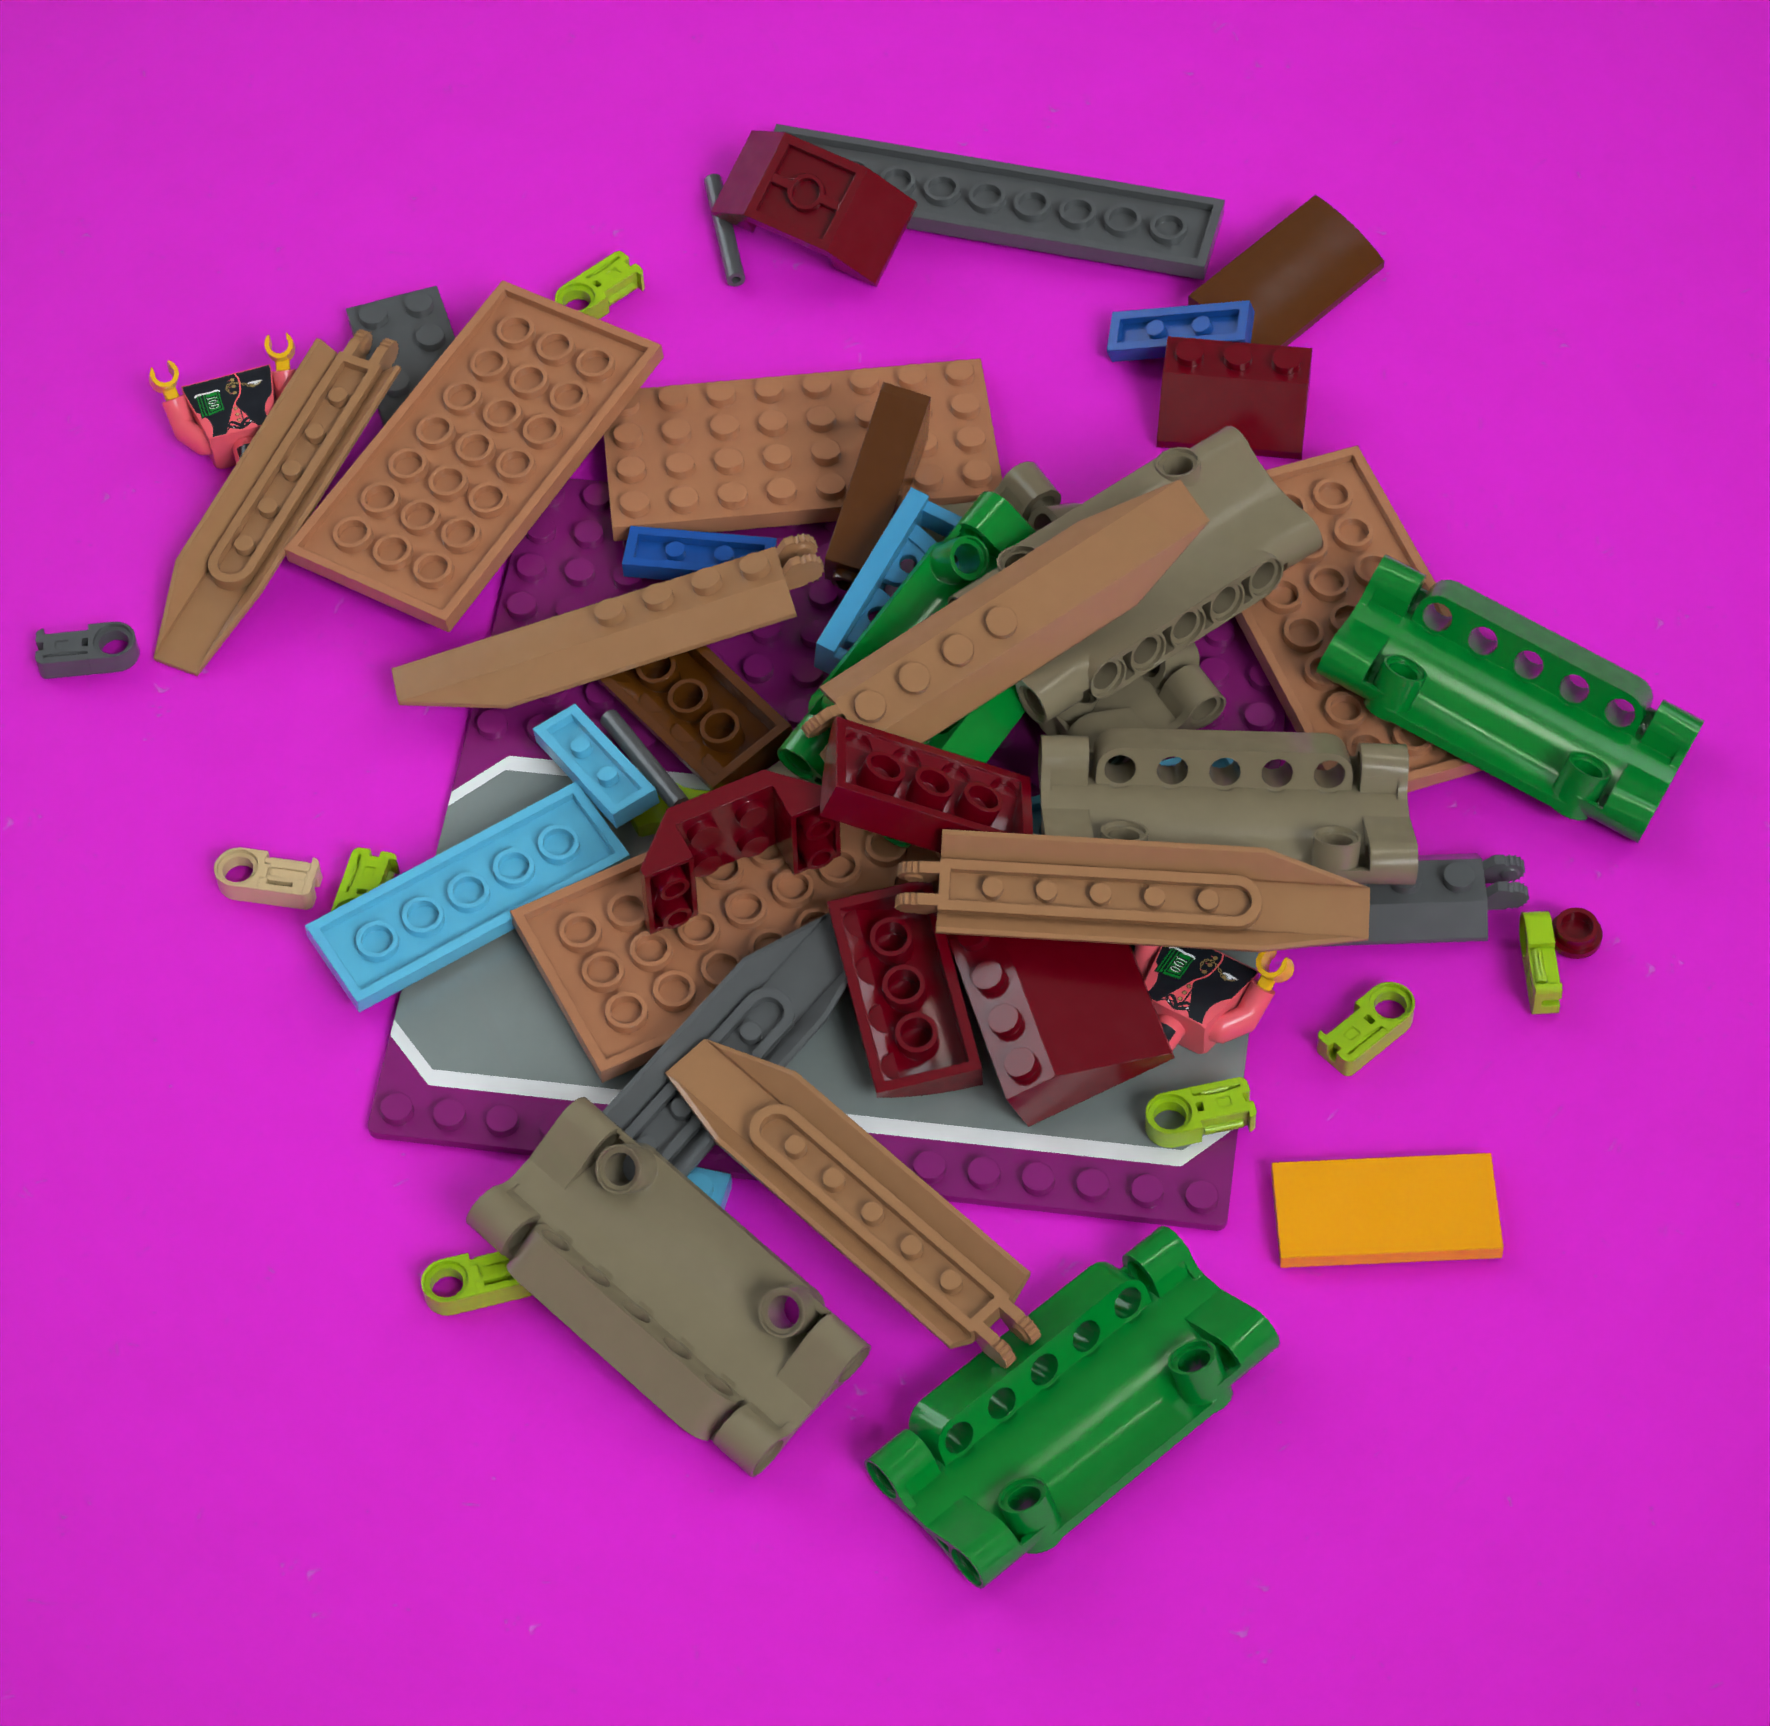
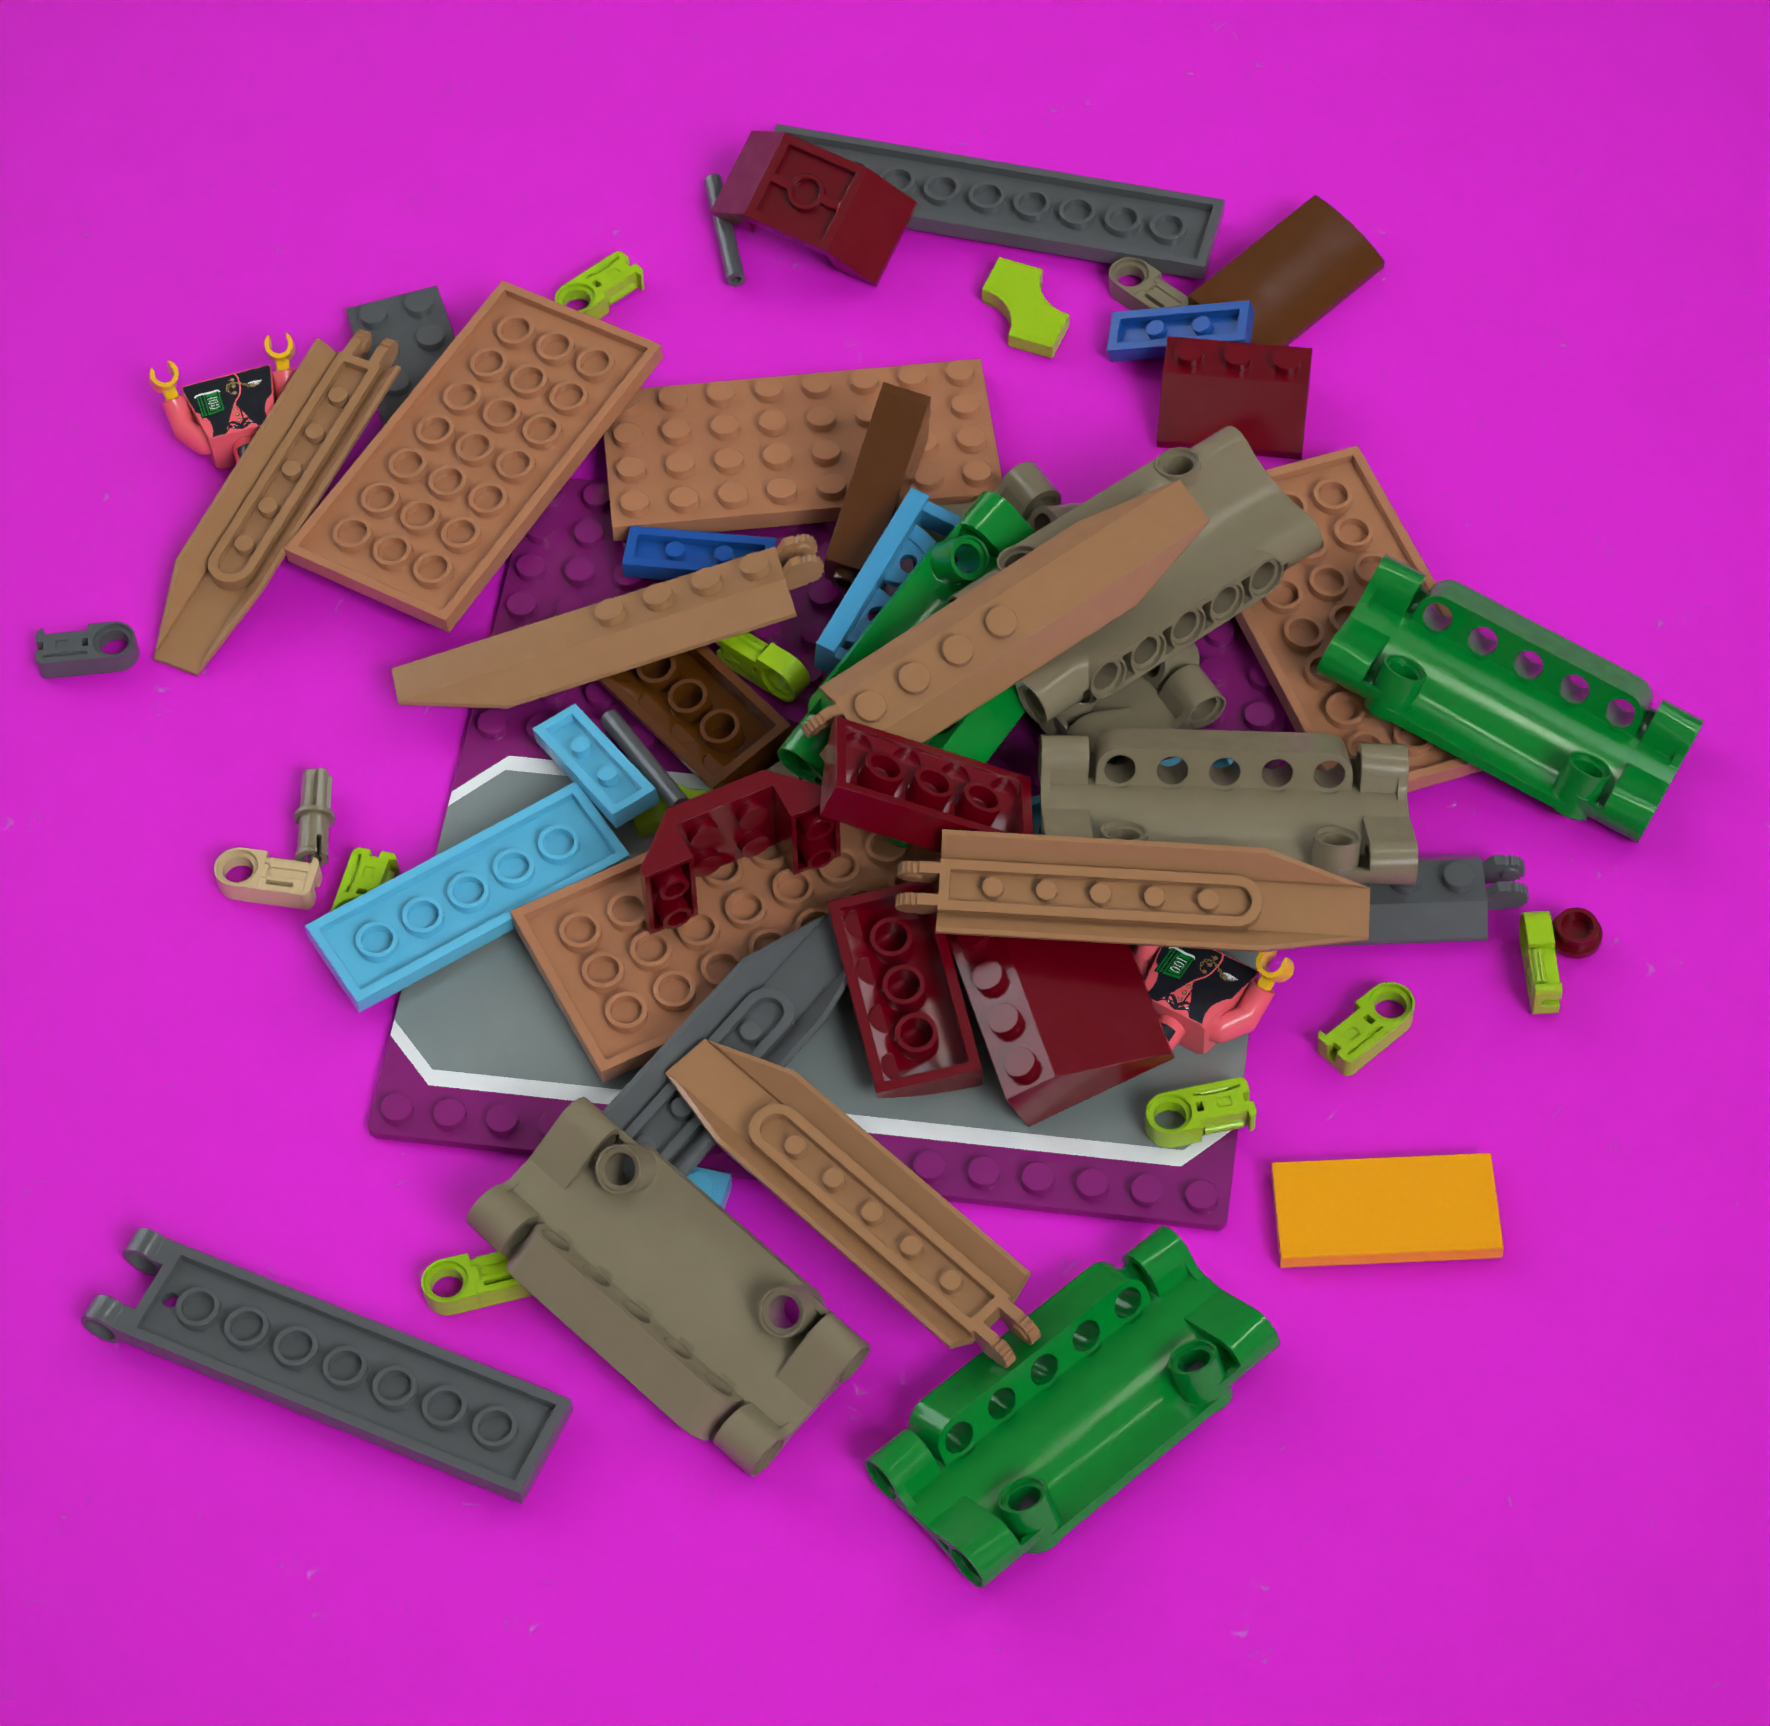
(314, 816): none -> dark tan axle
(335, 1366): none -> dark grey hinge
(765, 665): none -> lime piece
(1017, 294): none -> lime tile
(1150, 293): none -> dark tan piece

